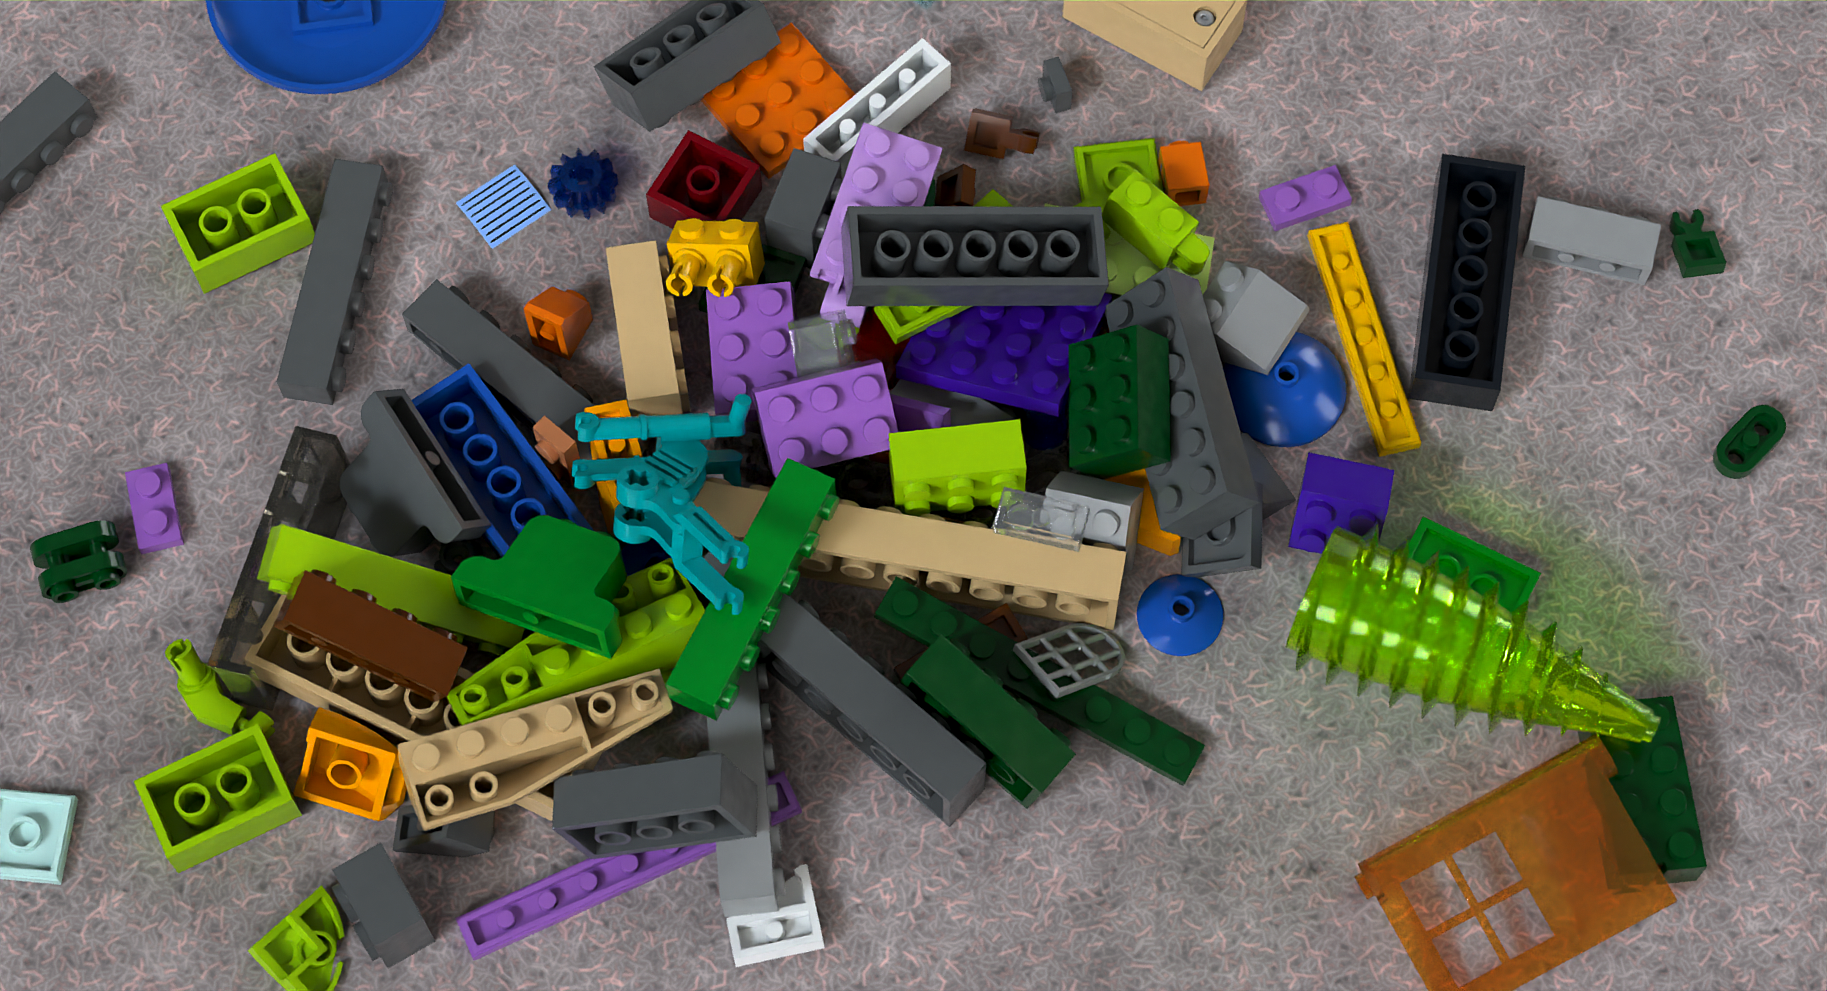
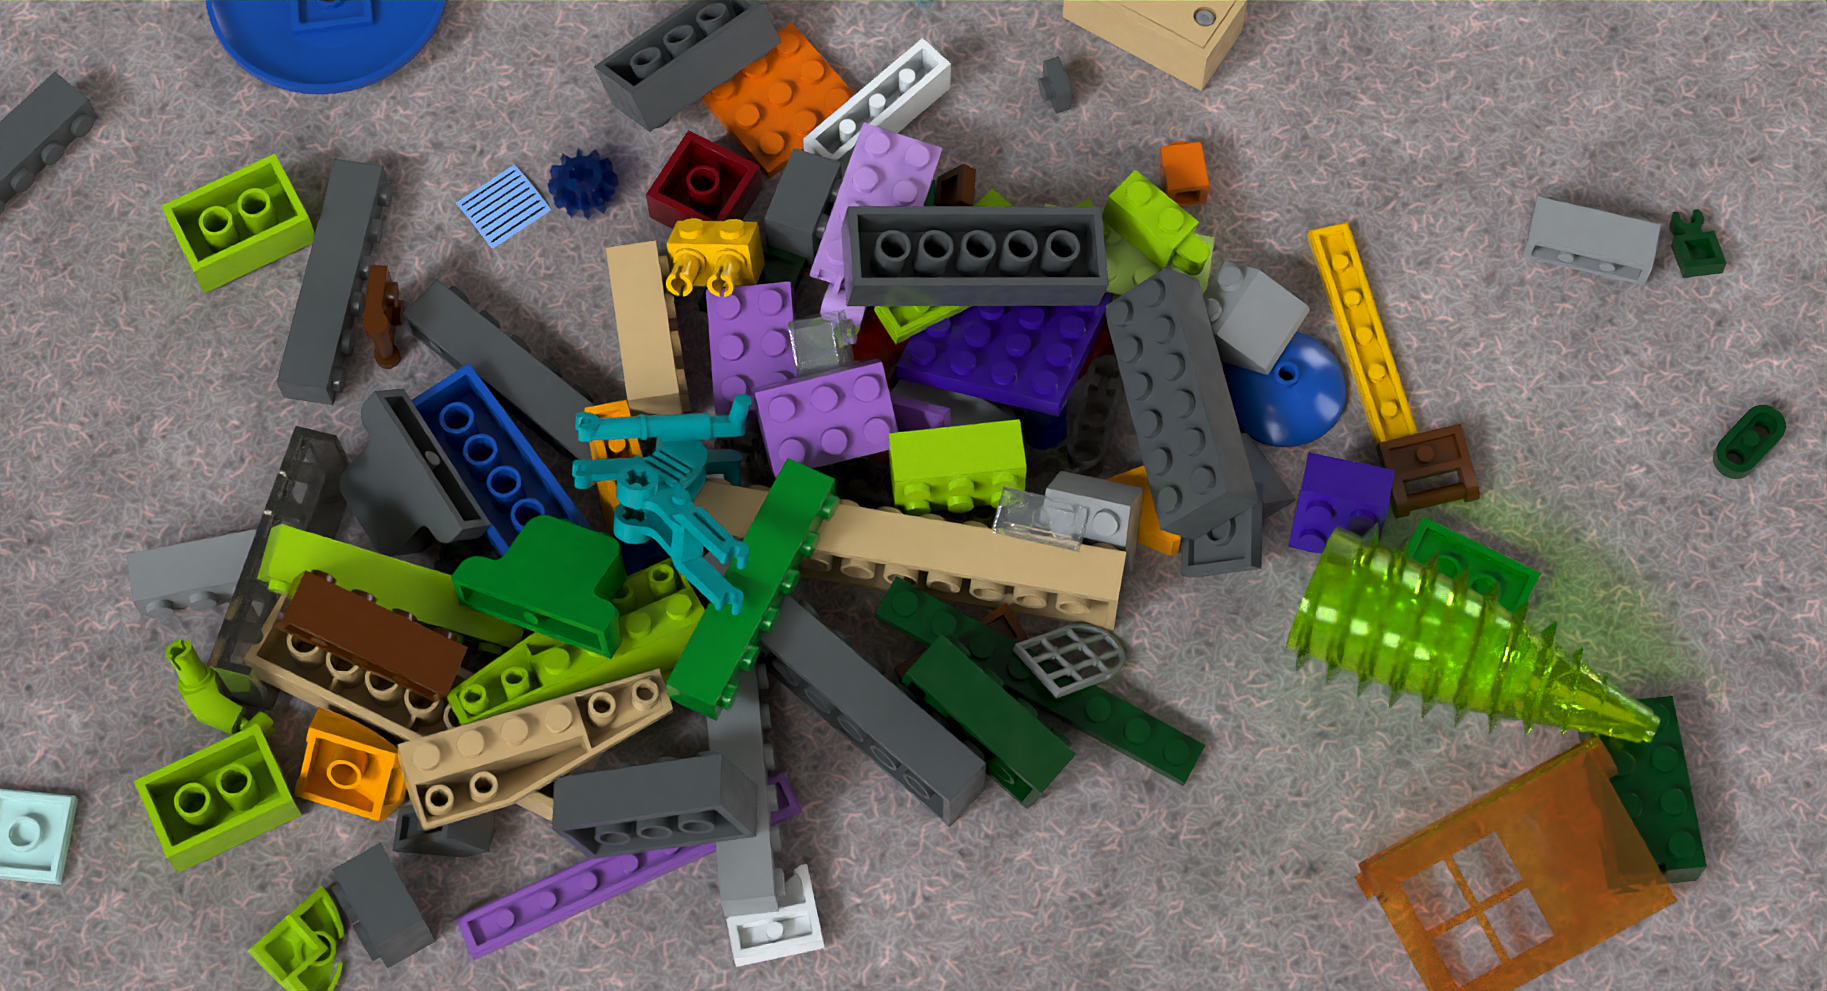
(78, 560): dark green brick -> none
(154, 508): medium lavender plate -> none
(187, 573): none -> light grey brick
(382, 314): none -> reddish brown plate
(555, 449): nougat plate -> none
(558, 320): orange slope -> none
(992, 134): reddish brown plate -> none
(1106, 165): lime tile -> none
(1119, 402): dark green brick -> none
(1177, 633): blue dish -> none
(1305, 198): medium lavender plate -> none
(1424, 457): none -> reddish brown plate
(1467, 283): black brick -> none

